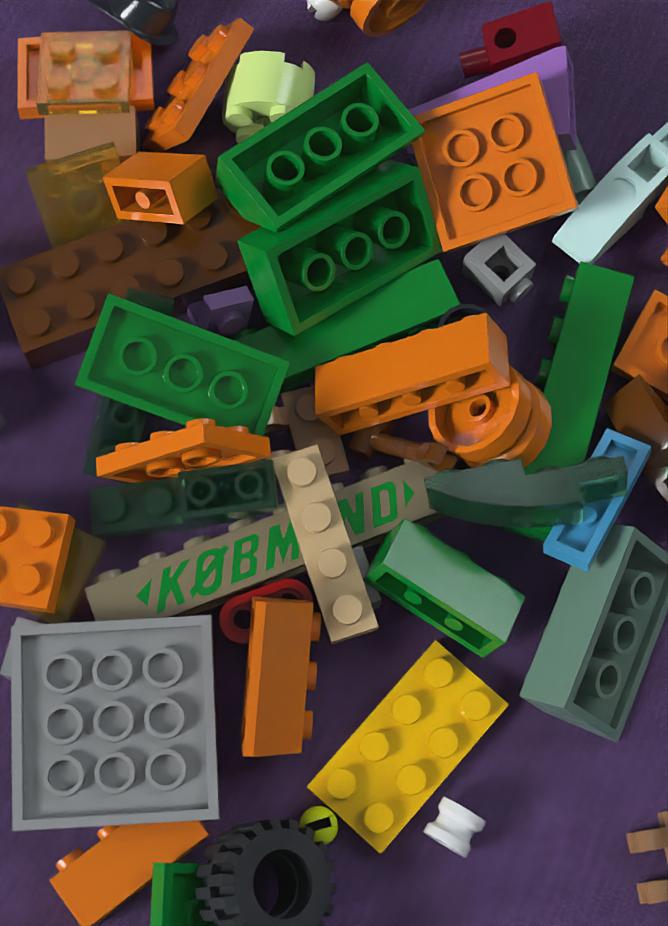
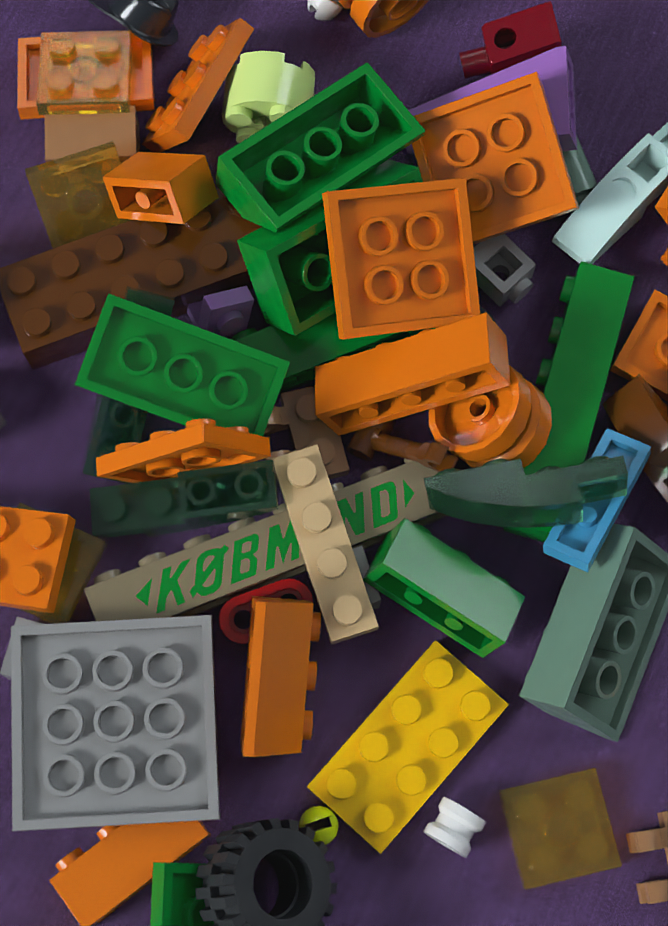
(401, 257): none -> orange plate
(559, 828): none -> clear yellow plate

